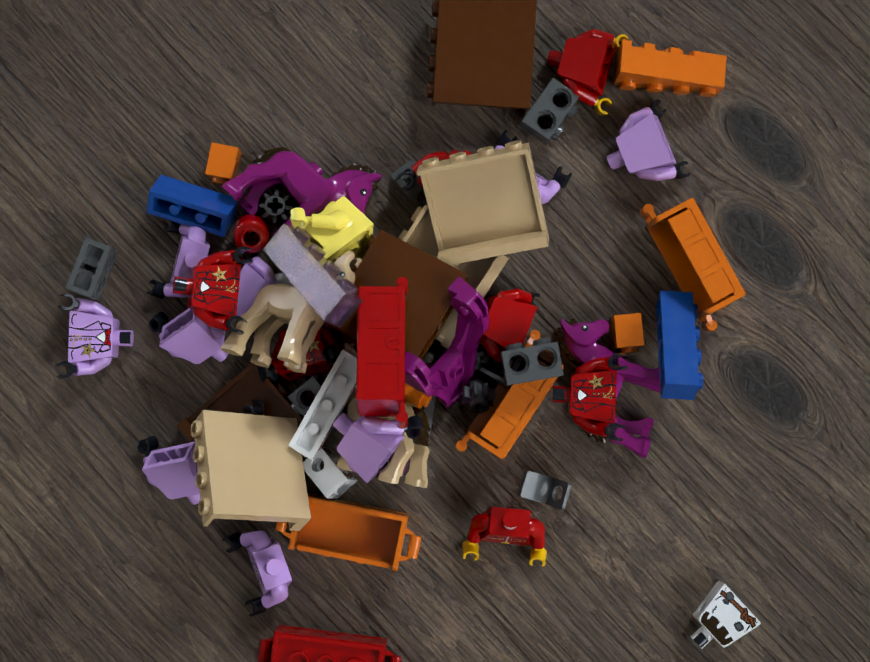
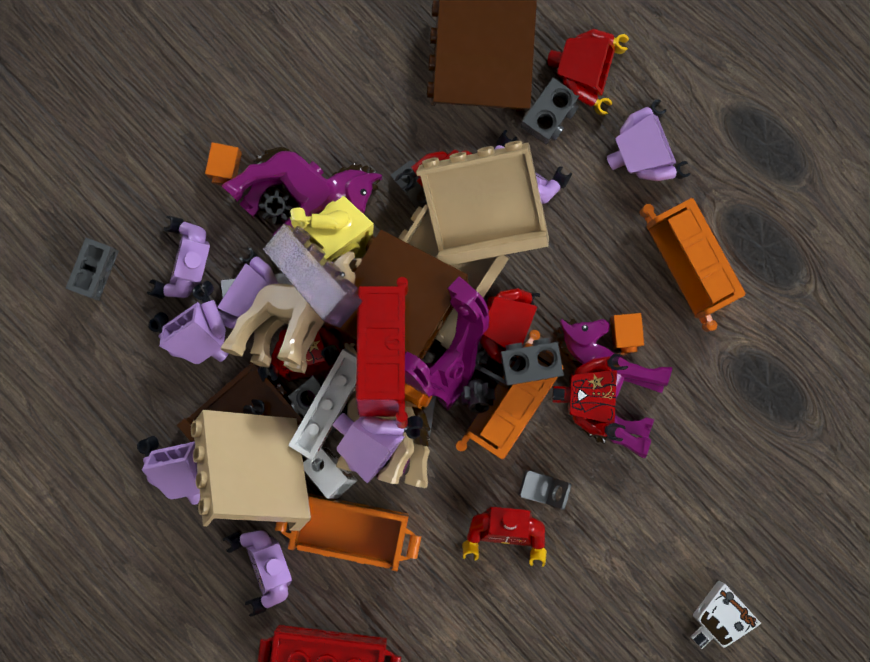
(92, 337): lavender torso -> none
(192, 205): blue brick -> none
(215, 289): red torso -> none
(255, 240): red head -> none
(668, 70): orange wedge -> none
(677, 345): blue brick -> none

